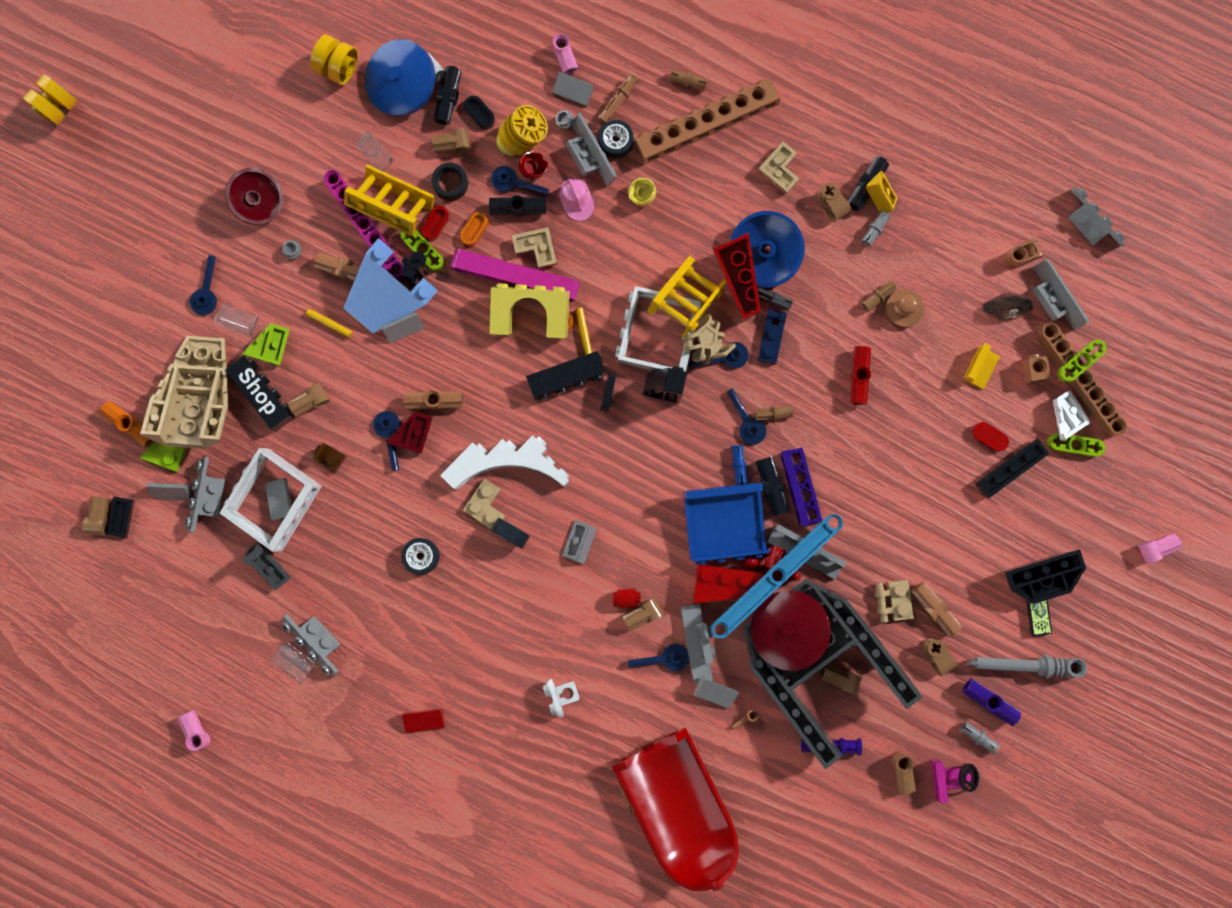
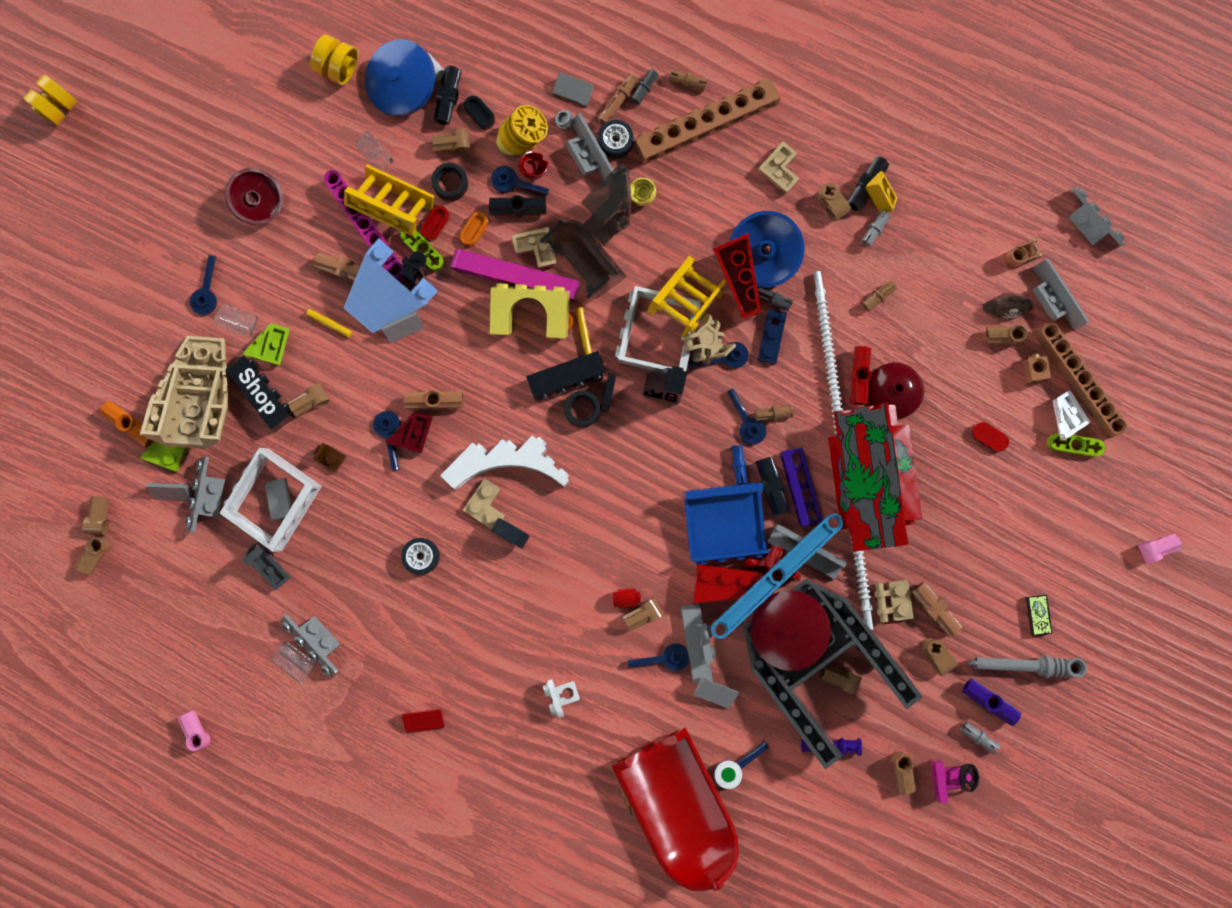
(91, 555): none -> medium nougat piece
(120, 517): black tile -> none
(291, 249): light grey plate -> none
(564, 55): bright pink piece -> none
(576, 199): bright pink piece -> none
(579, 542): light grey slope -> none
(582, 423): none -> black tyre
(586, 256): none -> clear smoke windscreen
(610, 205): none -> clear smoke windscreen
(644, 87): none -> dark grey axle
(729, 774): none -> piece
(746, 718): nougat hand -> none
(820, 295): none -> white hose
(874, 476): none -> panel
(883, 388): none -> dark red dish
(904, 308): nougat plate -> none
(981, 366): yellow panel -> none
(1004, 335): none -> medium nougat piece
(1012, 468): black plate -> none
(1047, 576): black wedge -> none
(1080, 369): lime beam -> none

